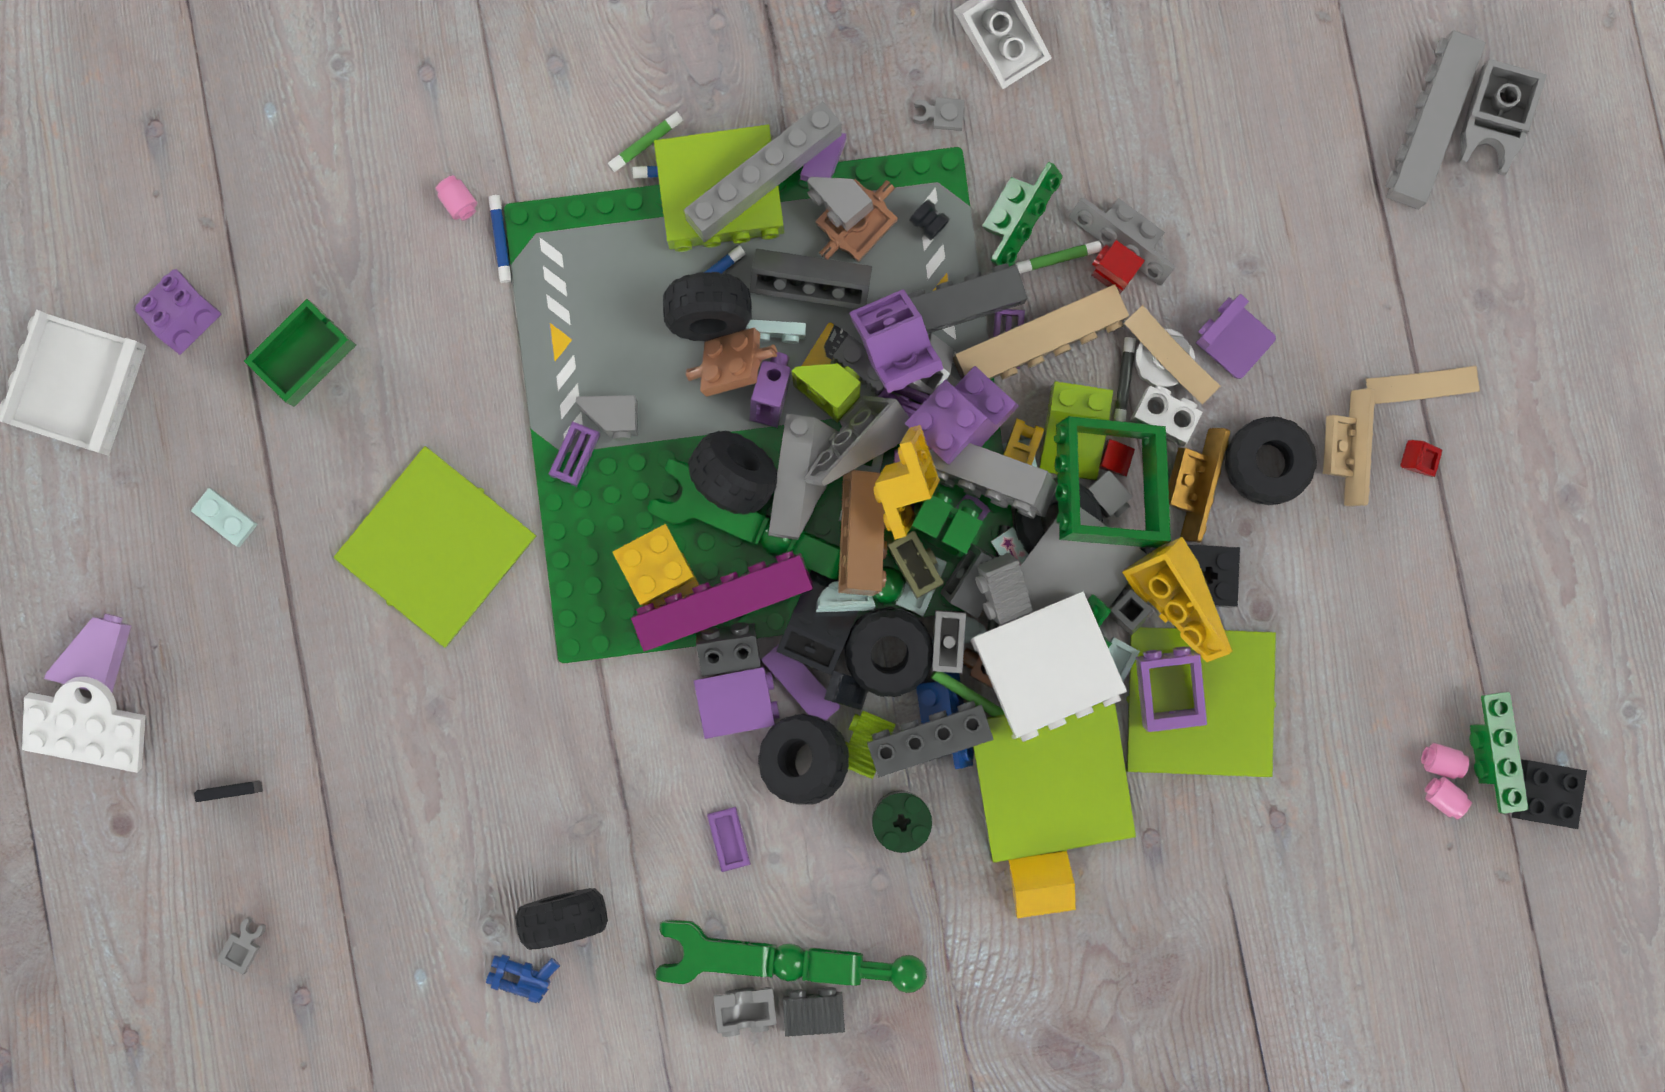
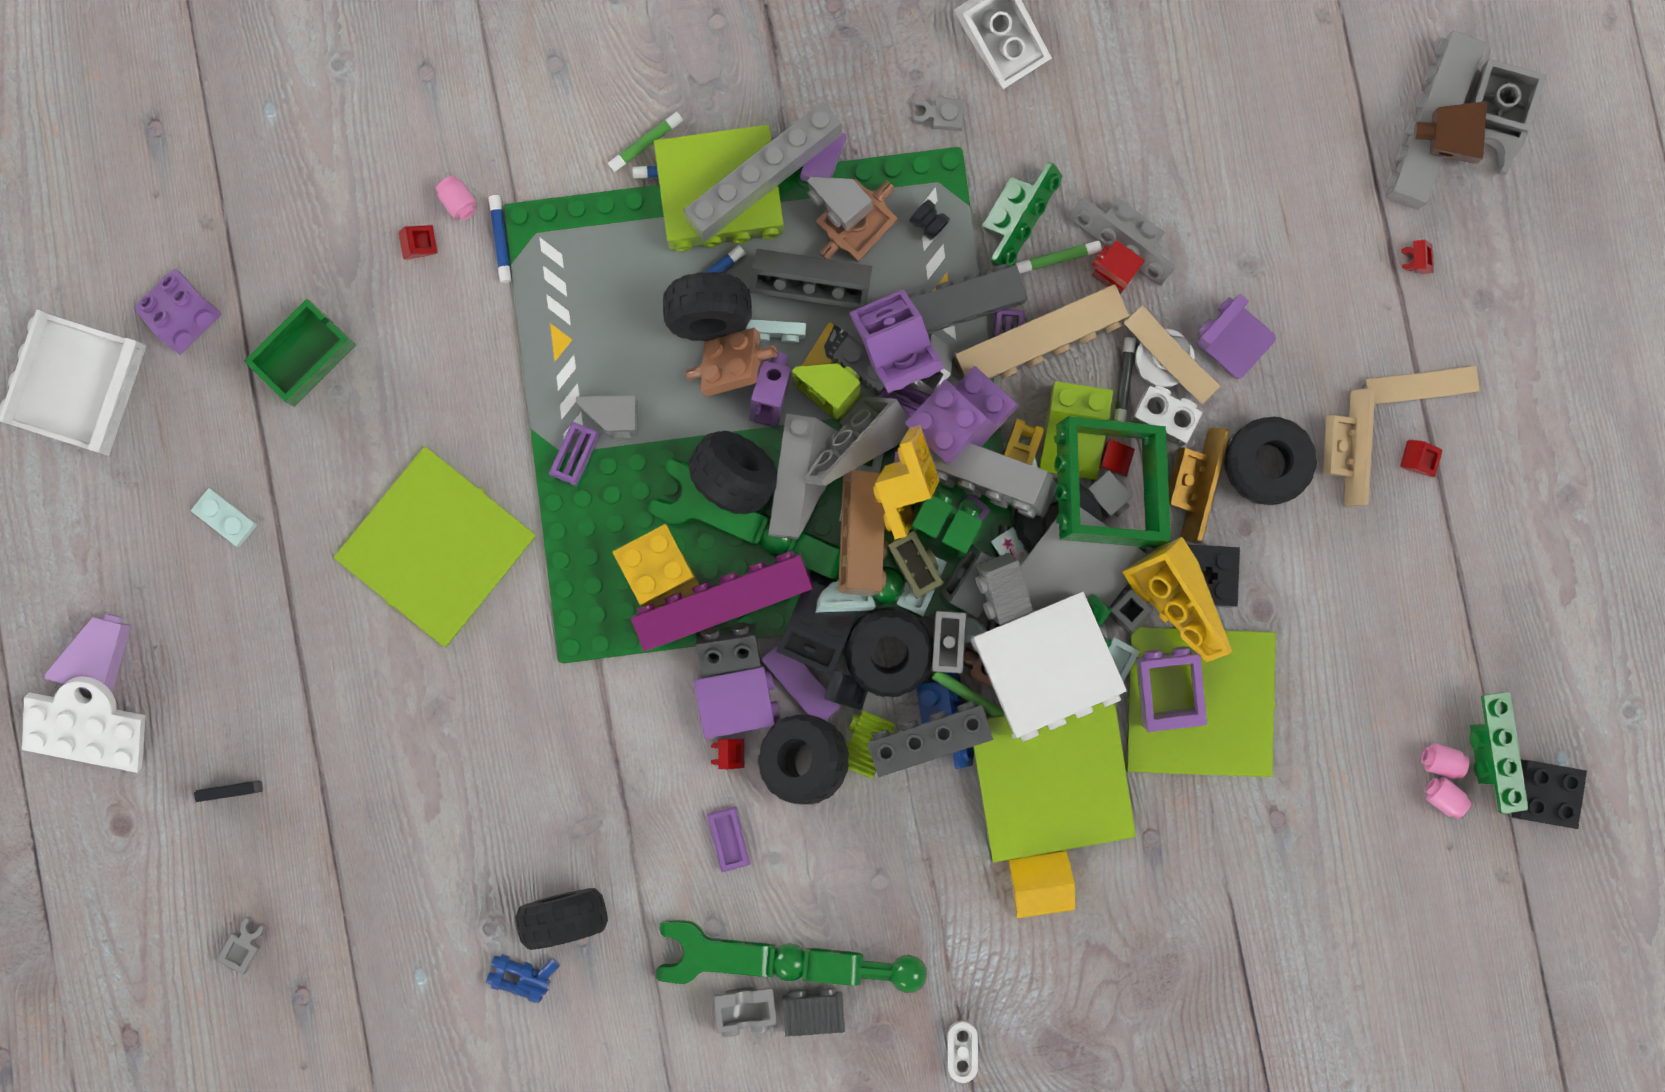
(417, 241): none -> red slope
(729, 754): none -> red tile
(887, 812): dark green brick -> none
(962, 1050): none -> white plate
(1422, 257): none -> red tile
(1455, 132): none -> reddish brown torso

